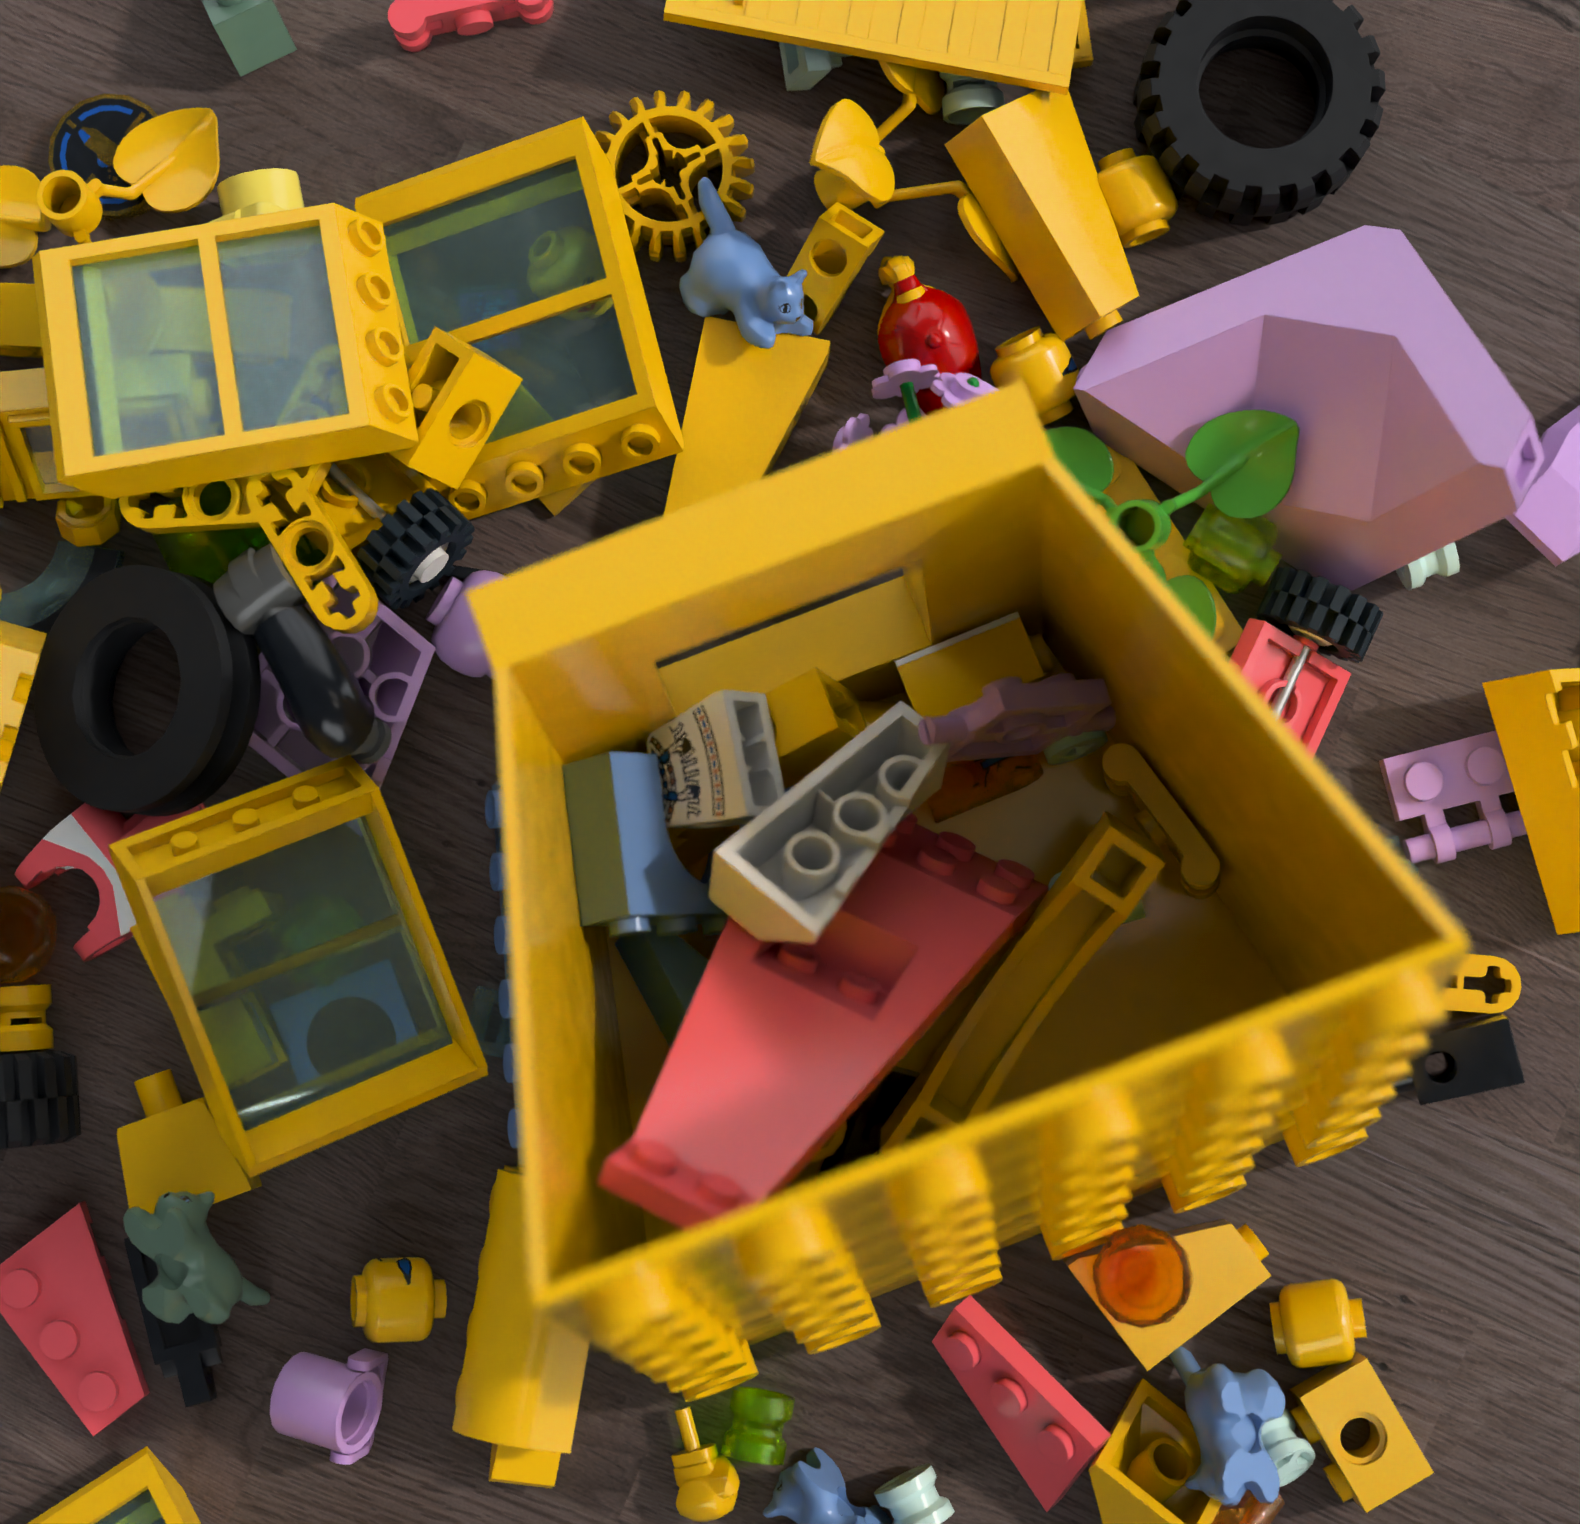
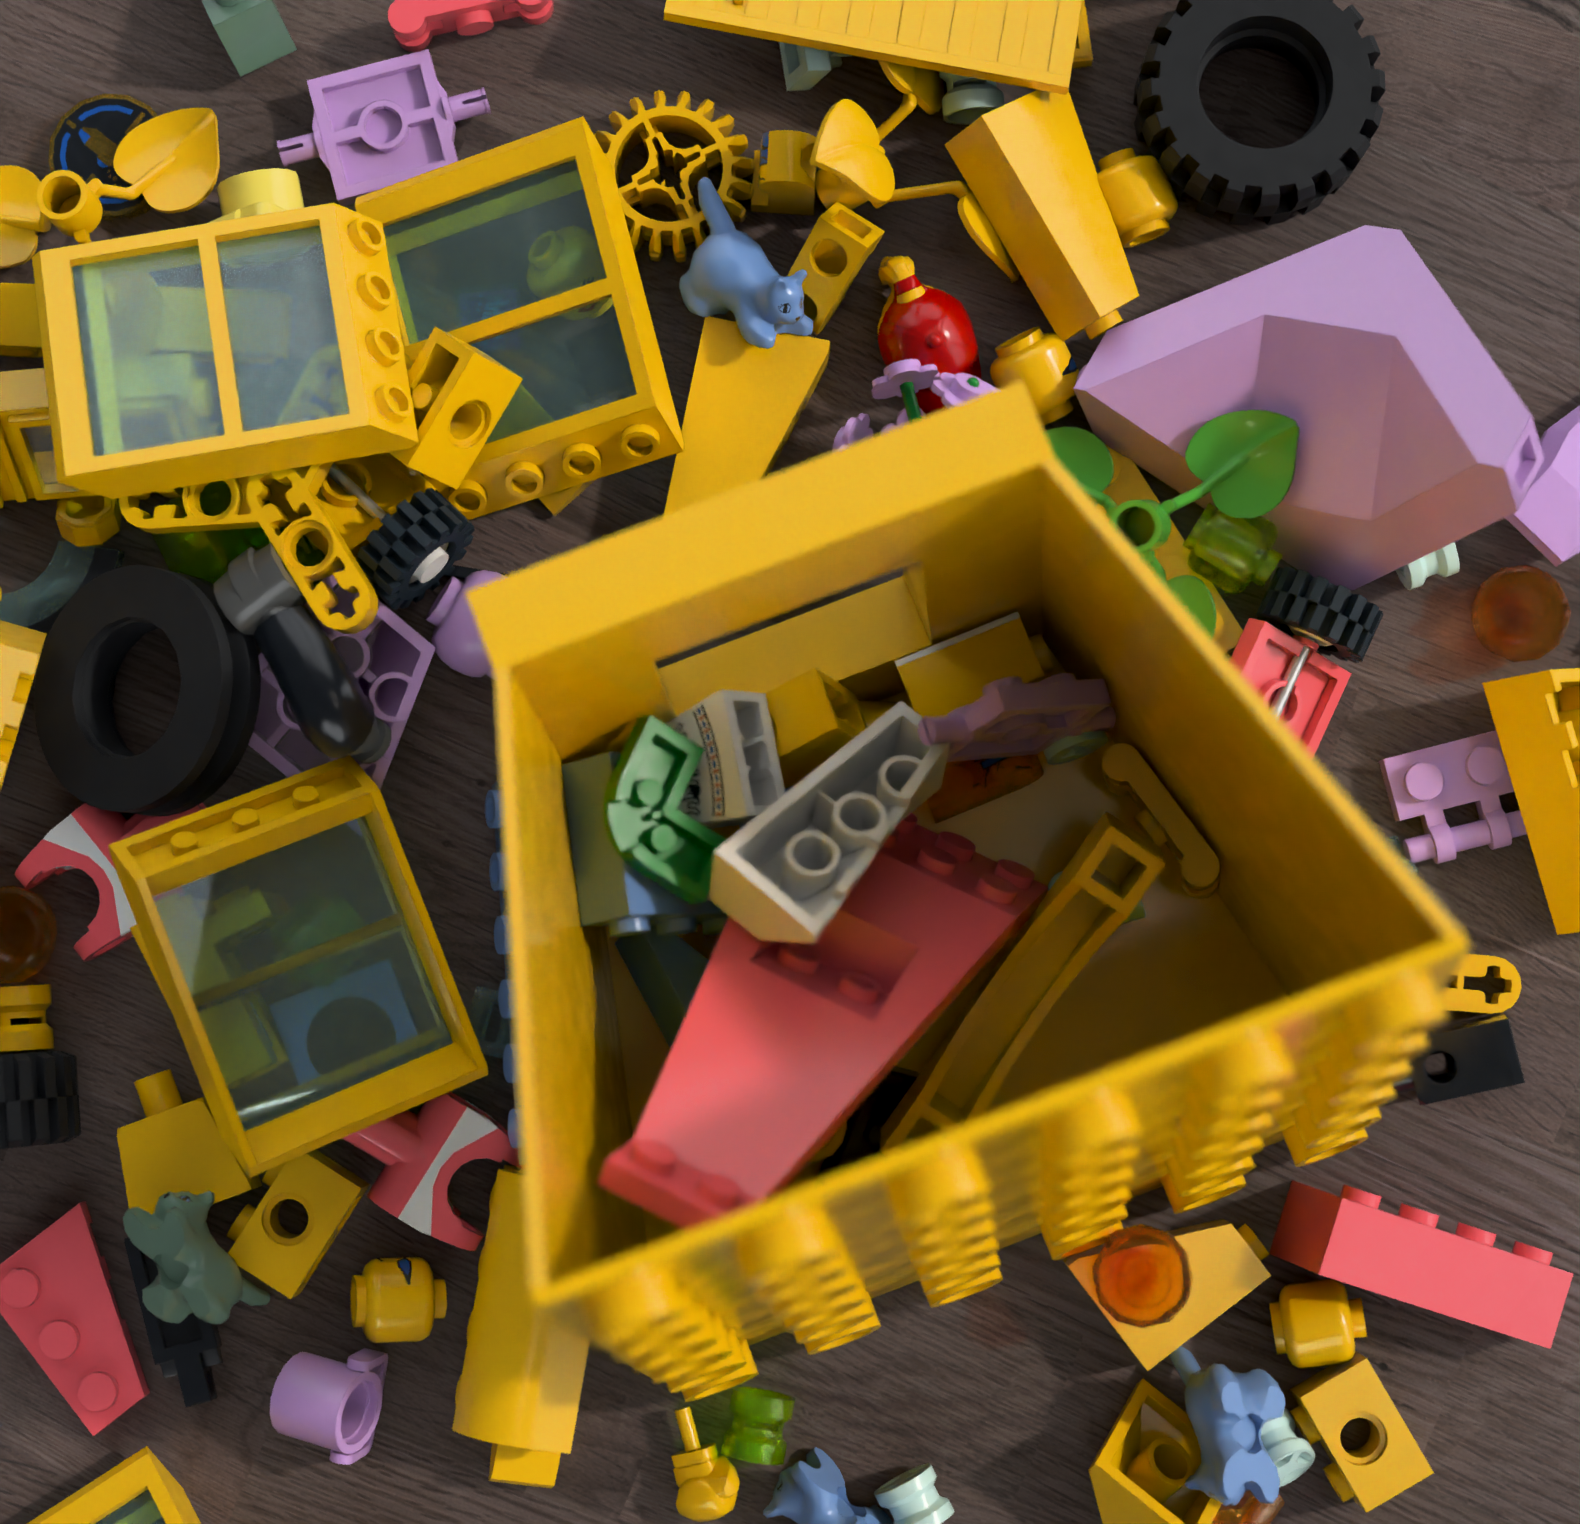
(285, 1258): none -> yellow brick
(382, 124): none -> lavender plate
(422, 1157): none -> coral connector
(645, 815): none -> green plate
(783, 173): none -> yellow leg
(1021, 1402): coral wing -> none
(1422, 1264): none -> coral wedge
(1520, 613): none -> clear orange hair

